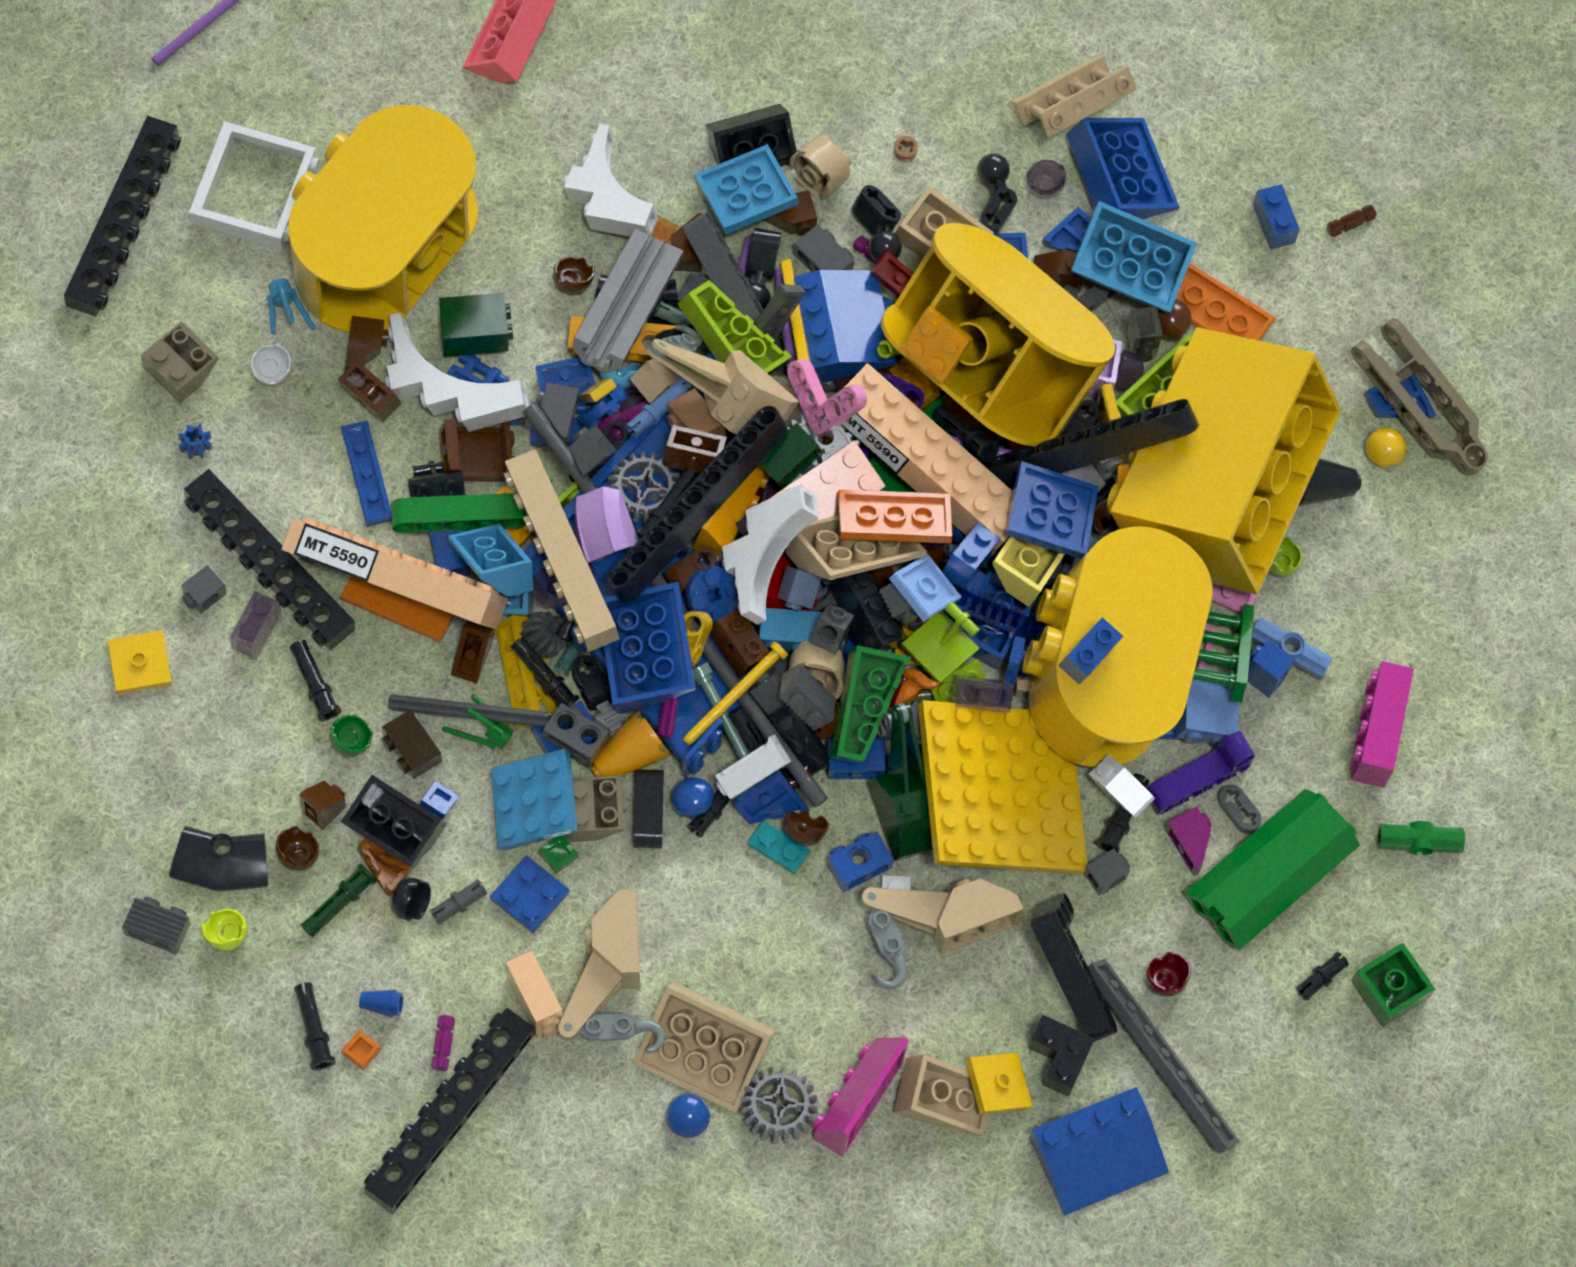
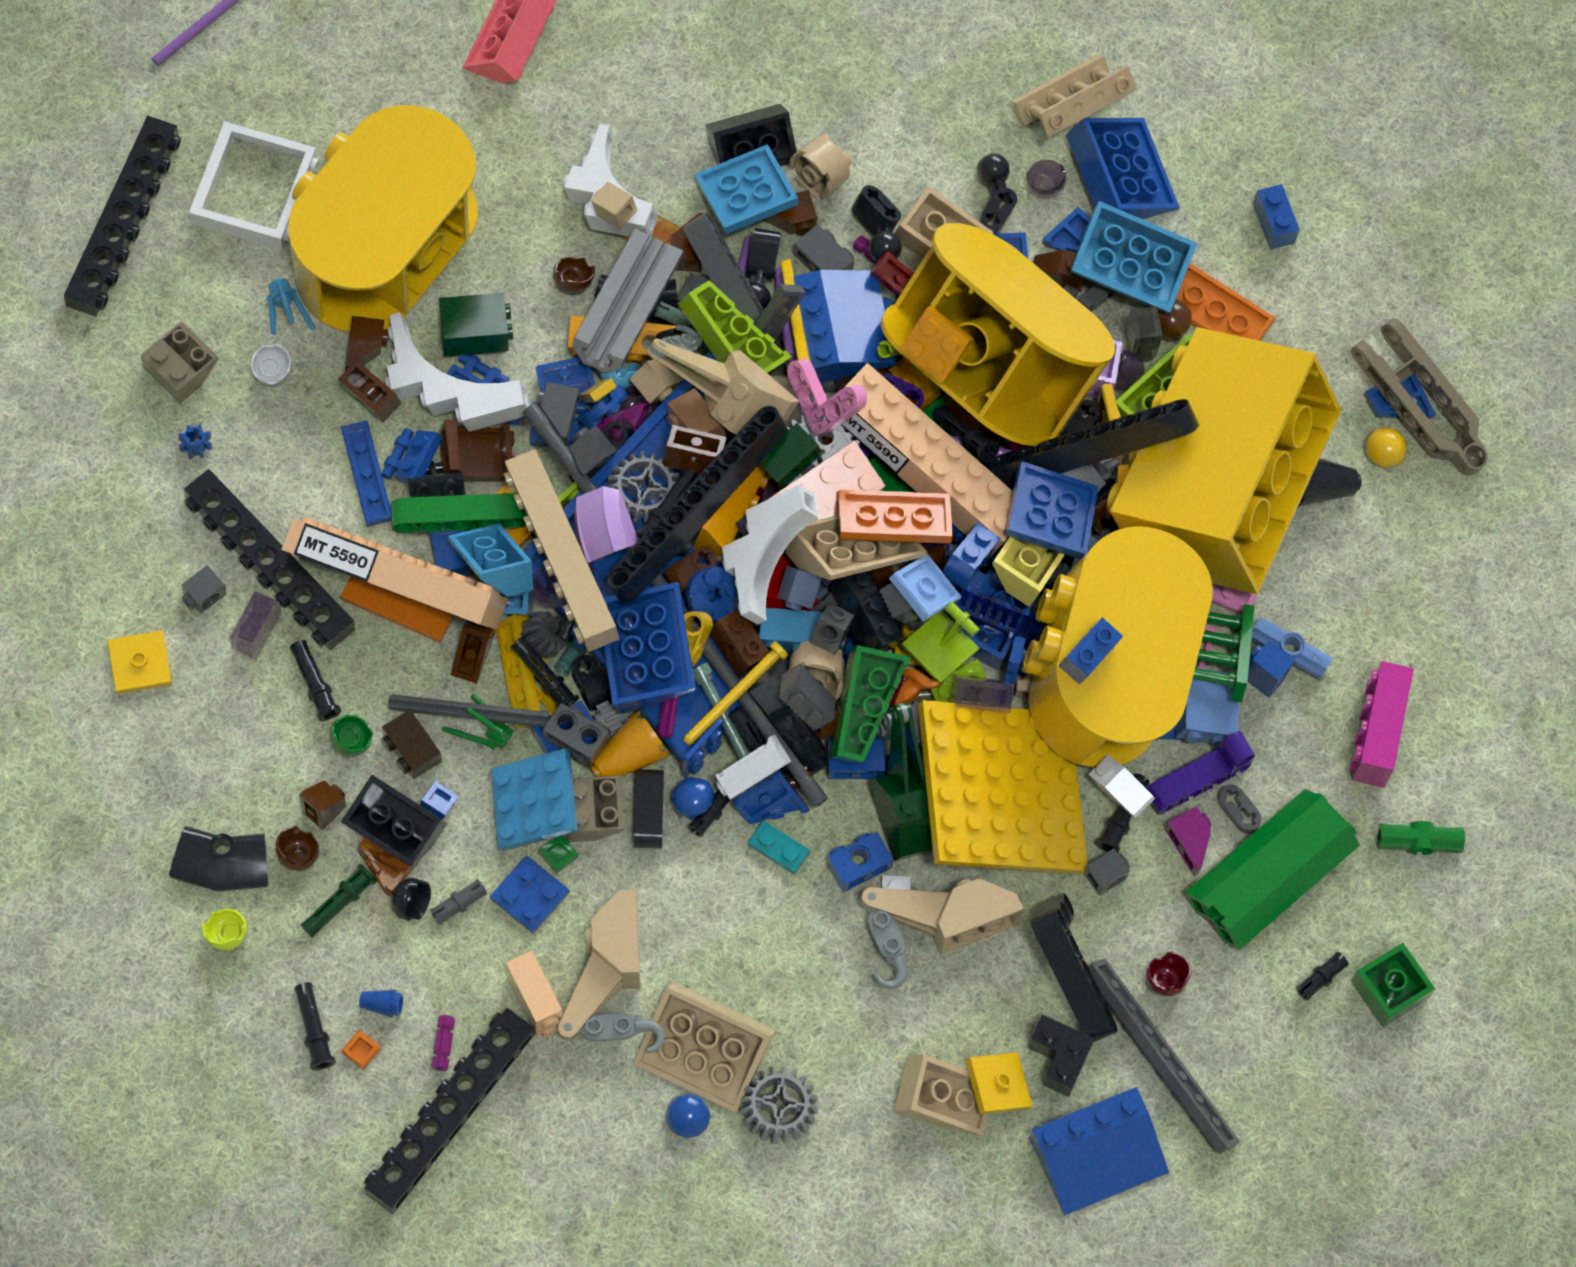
(156, 924): dark grey brick -> none
(418, 455): none -> blue plate
(614, 205): none -> tan brick
(652, 413): medium blue pin -> none
(804, 829): reddish brown hair -> none
(860, 1094): dark pink slope -> none
(907, 141): medium nougat bush -> none
(1290, 560): lime hair -> none
(1351, 220): reddish brown axle -> none

